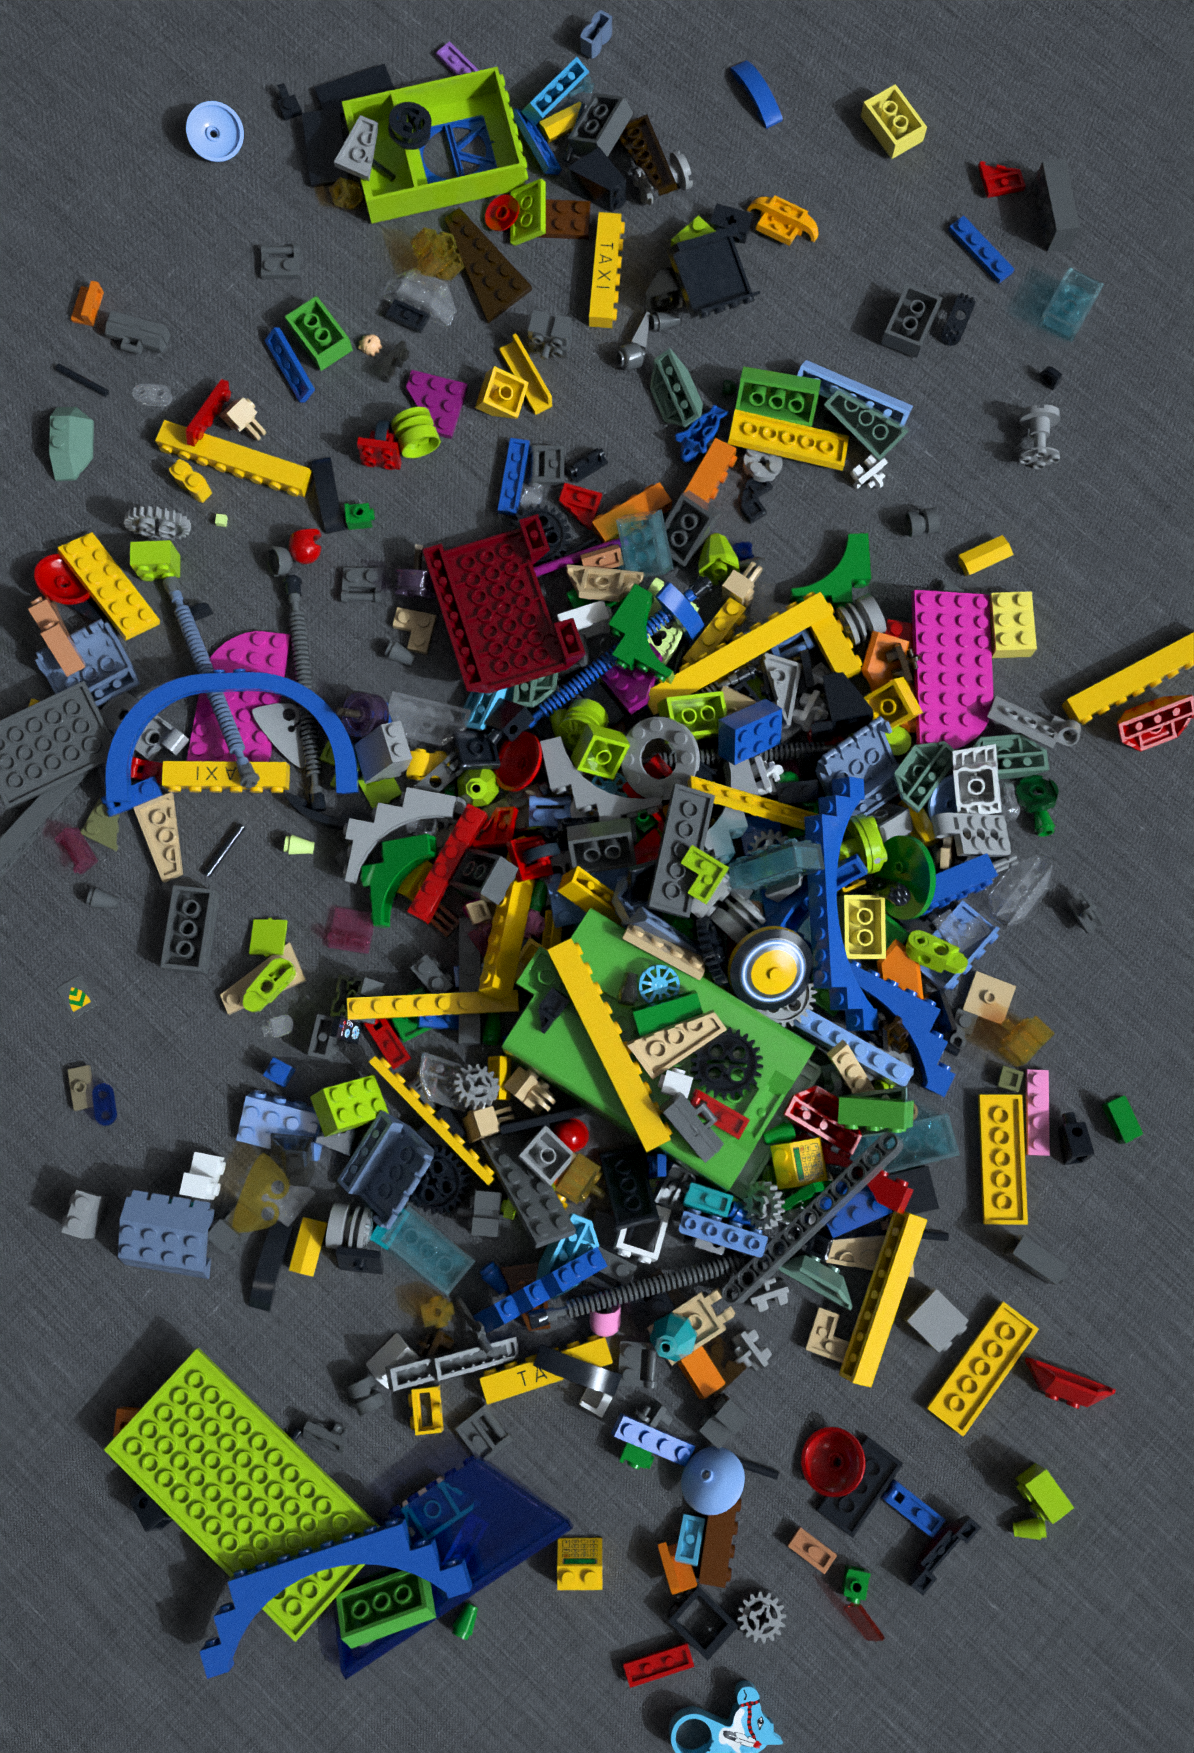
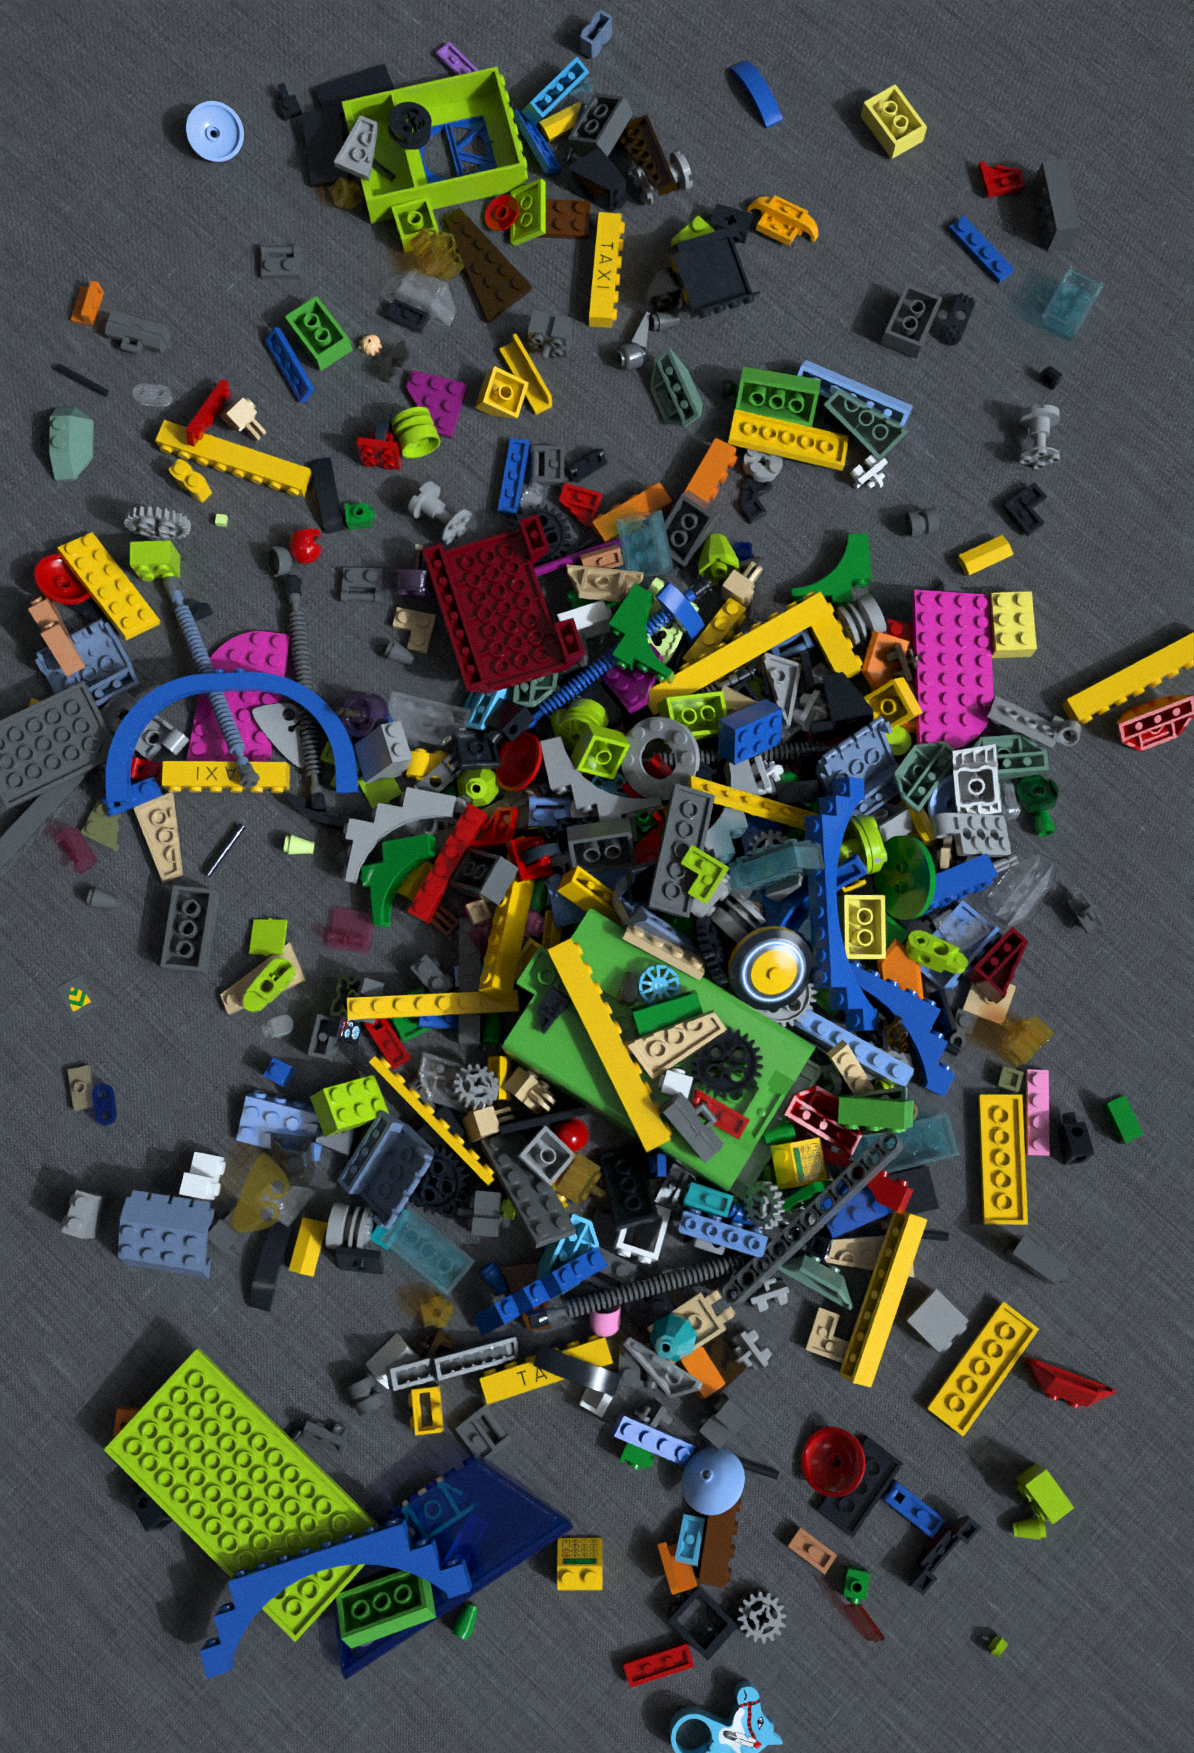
(412, 218): none -> lime brick
(429, 504): none -> light grey piece
(478, 1329): dark grey sword -> none
(667, 1375): none -> light grey wing
(700, 434): blue animal -> none
(894, 892): black piece -> none
(997, 967): none -> dark red wedge
(997, 1646): none -> lime plate
(1021, 509): none -> black plate

